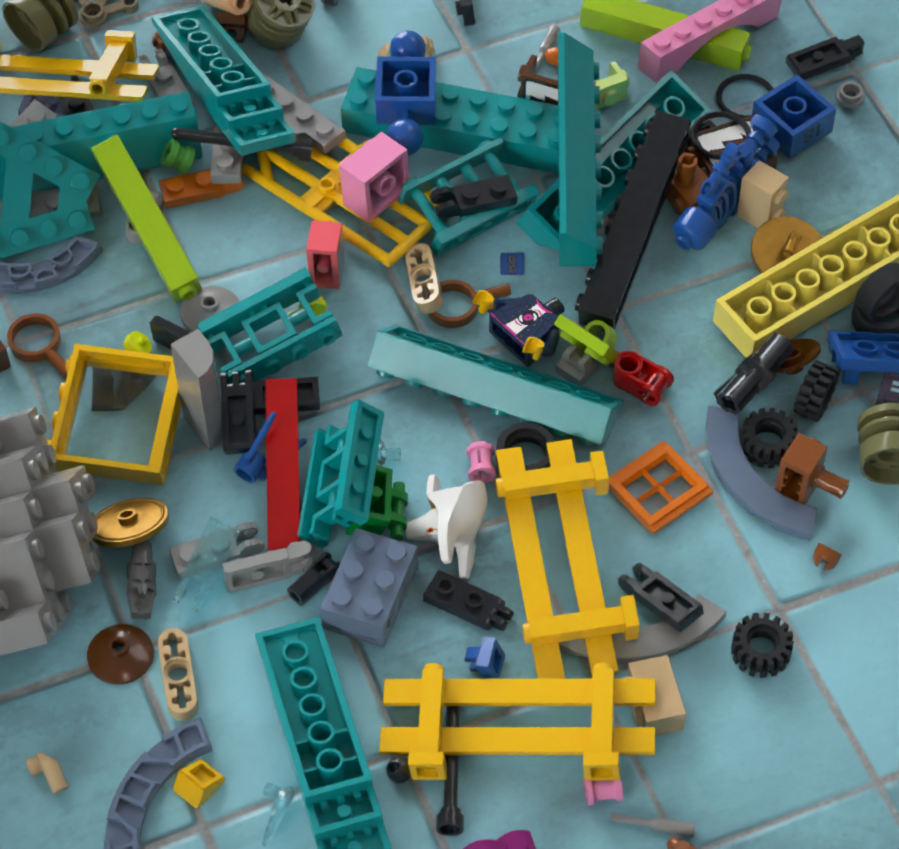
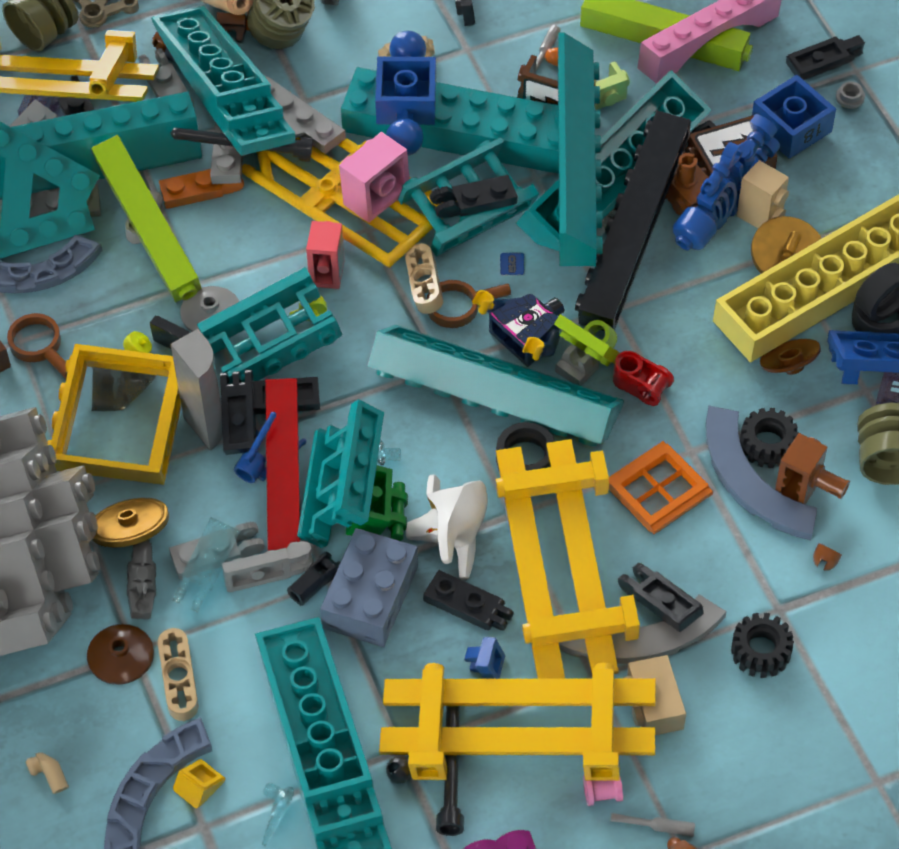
(177, 156): bright green wheel -> none
(481, 462): bright pink bush -> none
(699, 121): black tyre -> none
(738, 77): black tyre -> none
(753, 374): black piece -> none
(816, 390): black tyre -> none

